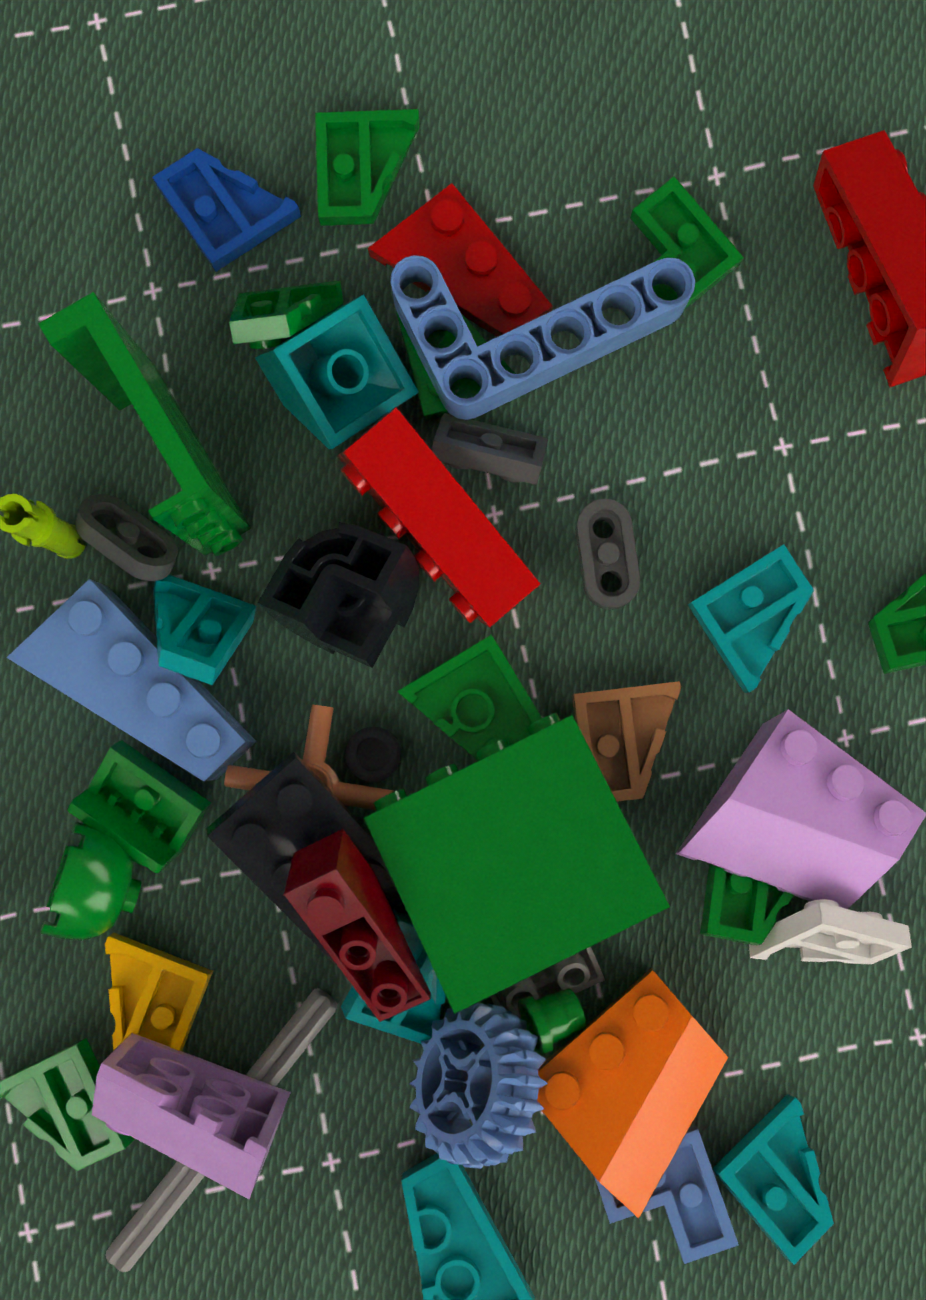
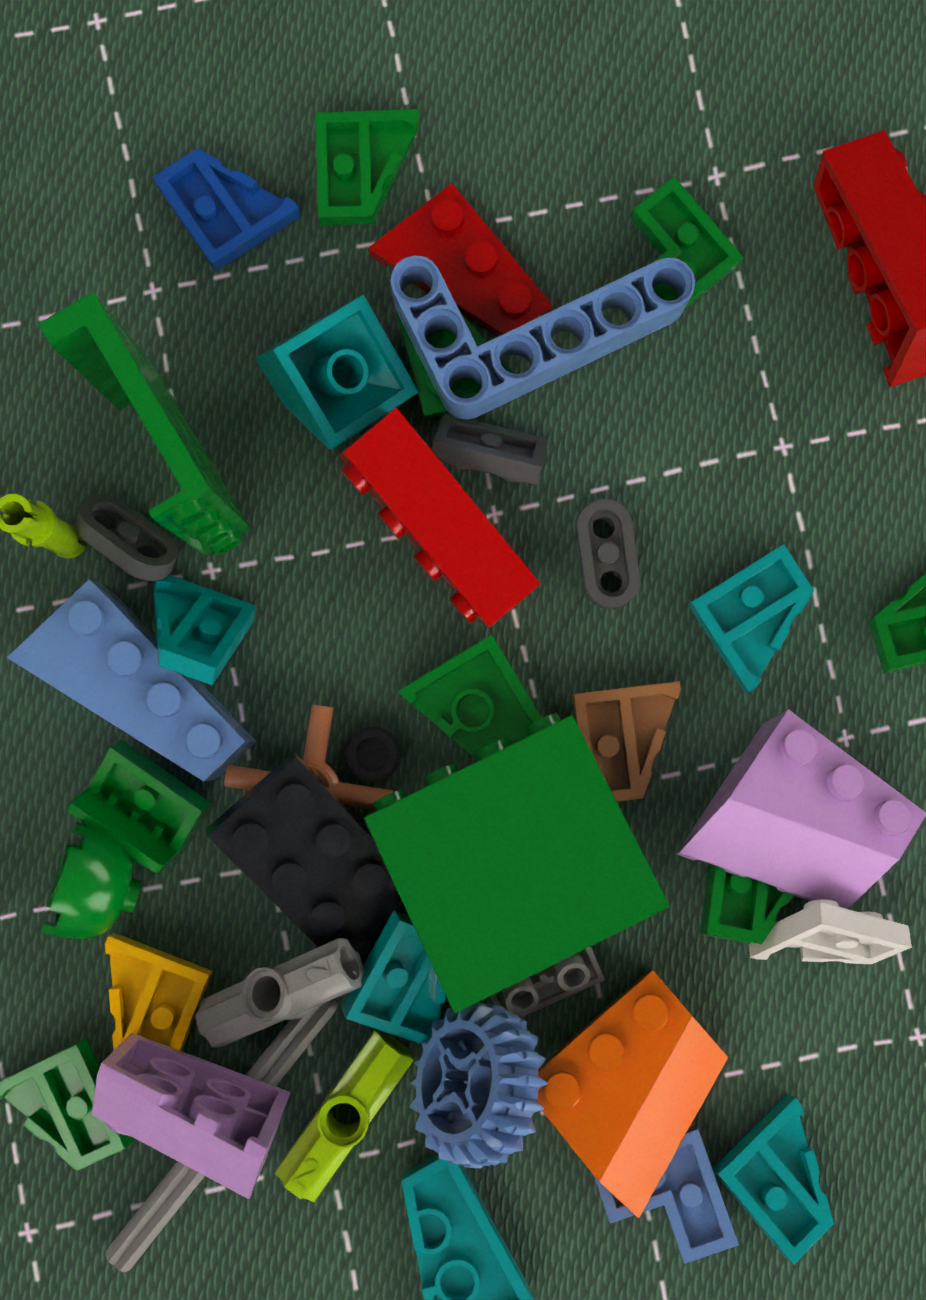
(279, 313): green wing -> none
(303, 985): none -> light grey piece
(324, 1139): none -> lime piece
(344, 590): black brick -> none
(355, 924): dark red slope -> none
(552, 1018): green piece -> none

